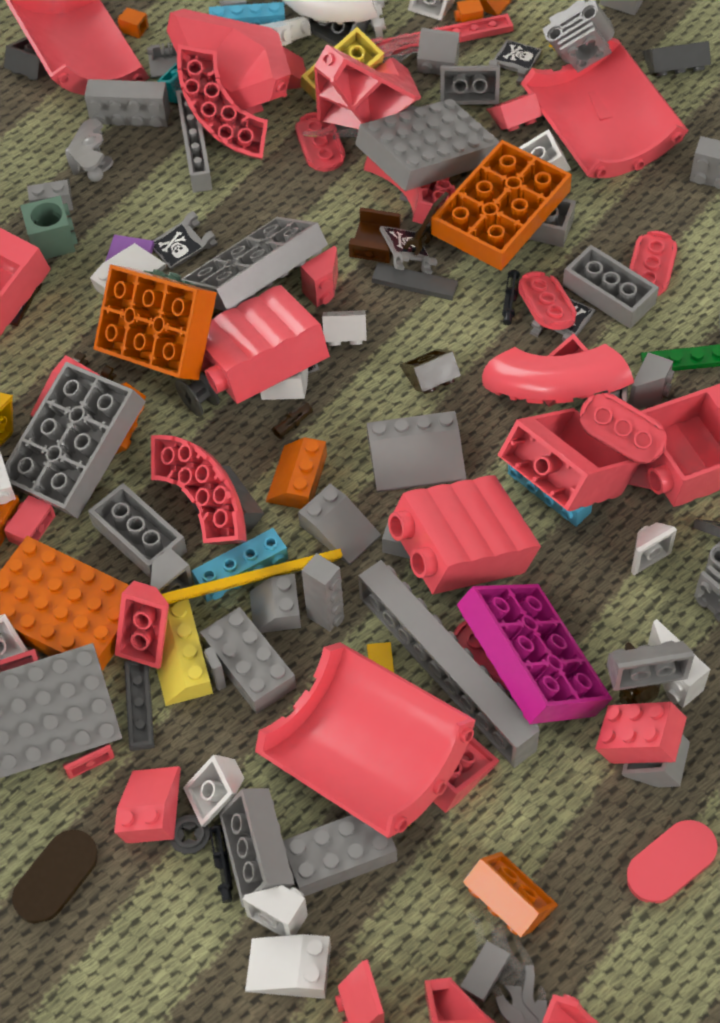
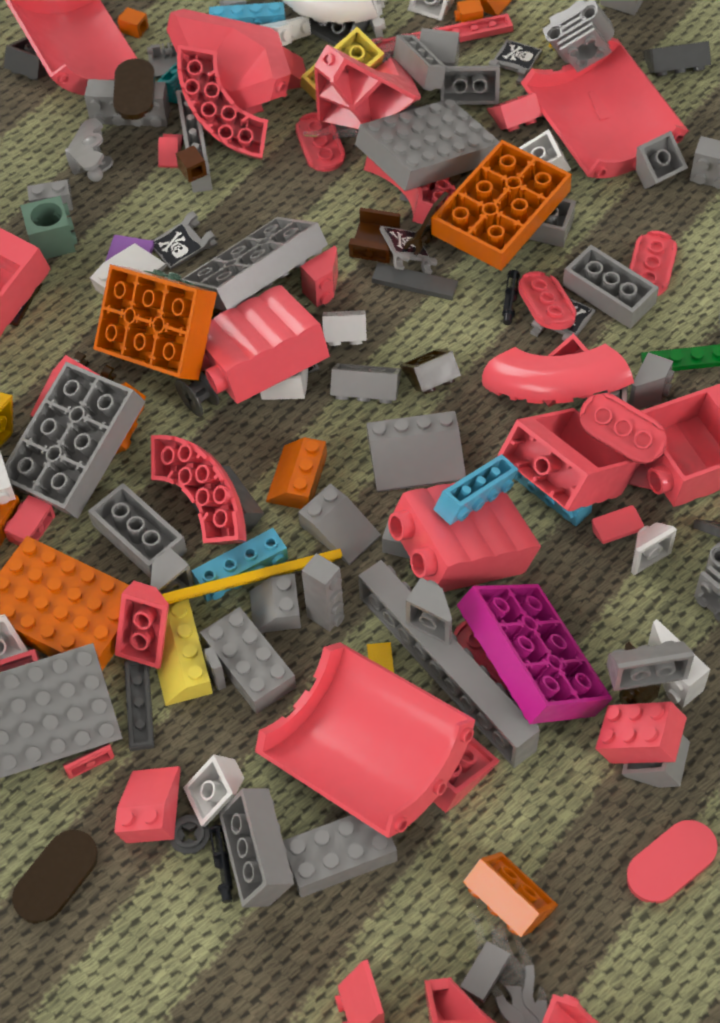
(134, 89): none -> dark brown tile
(167, 149): none -> coral slope
(191, 163): none -> reddish brown brick
(277, 909): white slope -> none
(282, 428): dark brown pin -> none
(289, 965): white slope -> none
(365, 382): none -> light grey slope
(419, 62): none -> light grey brick
(429, 611): none -> light grey slope
(476, 489): none -> medium azure brick
(617, 524): none -> coral slope
(659, 160): none -> light grey slope

